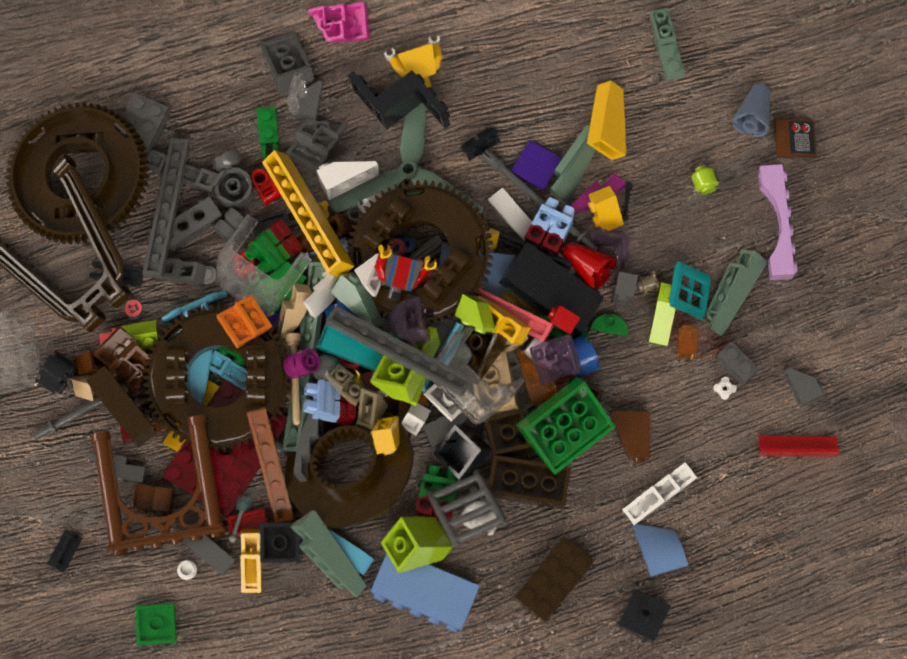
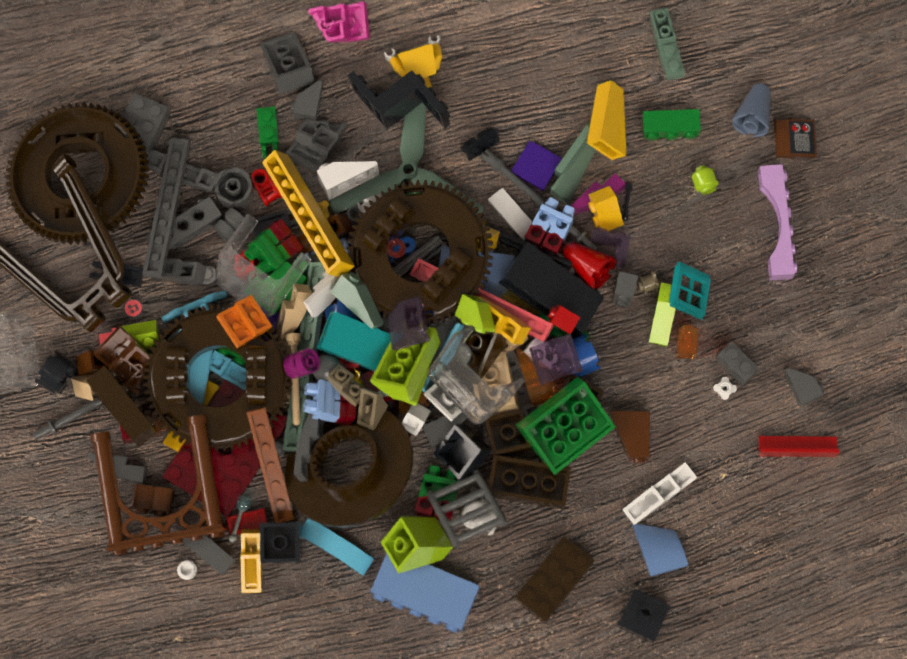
(64, 550): black hinge -> none
(156, 624): green plate -> none
(228, 160): dark grey hair -> none
(297, 91): clear plate -> none
(327, 554): sand green wedge -> none
(368, 276): white slope -> none
(386, 435): yellow slope -> none
(399, 351): dark grey plate -> none
(400, 272): torso -> none
(610, 324): green plate -> none
(671, 124): none -> green brick
(734, 288): sand green wedge -> none

